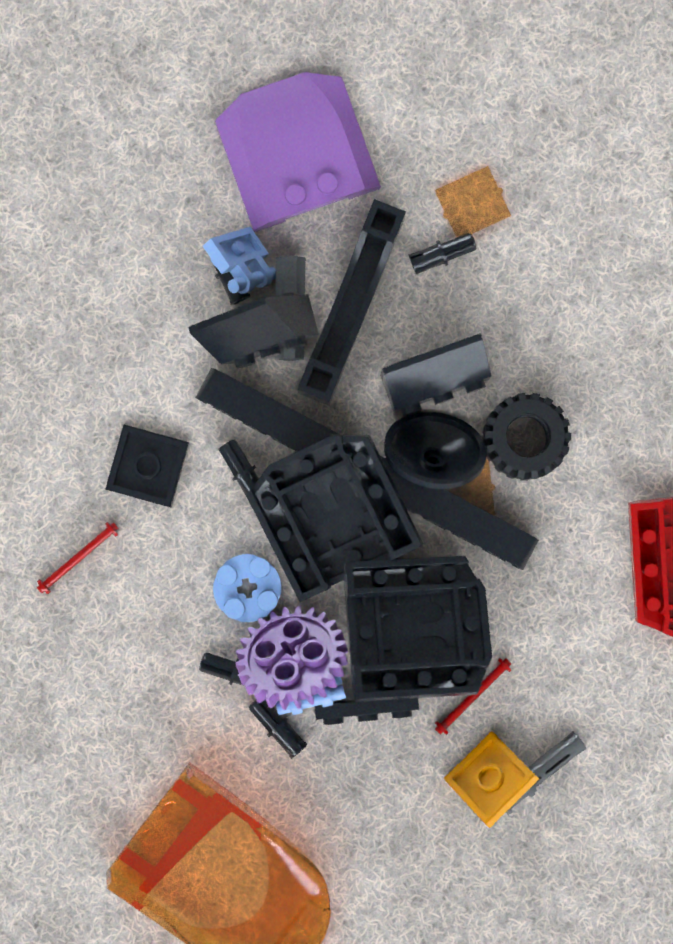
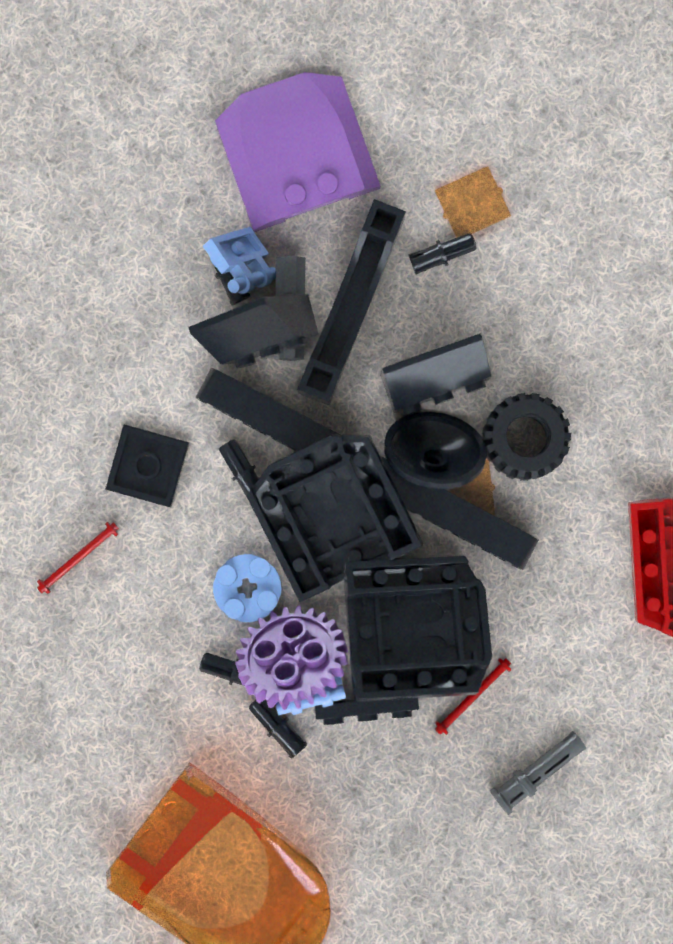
(491, 779): light orange tile -> none

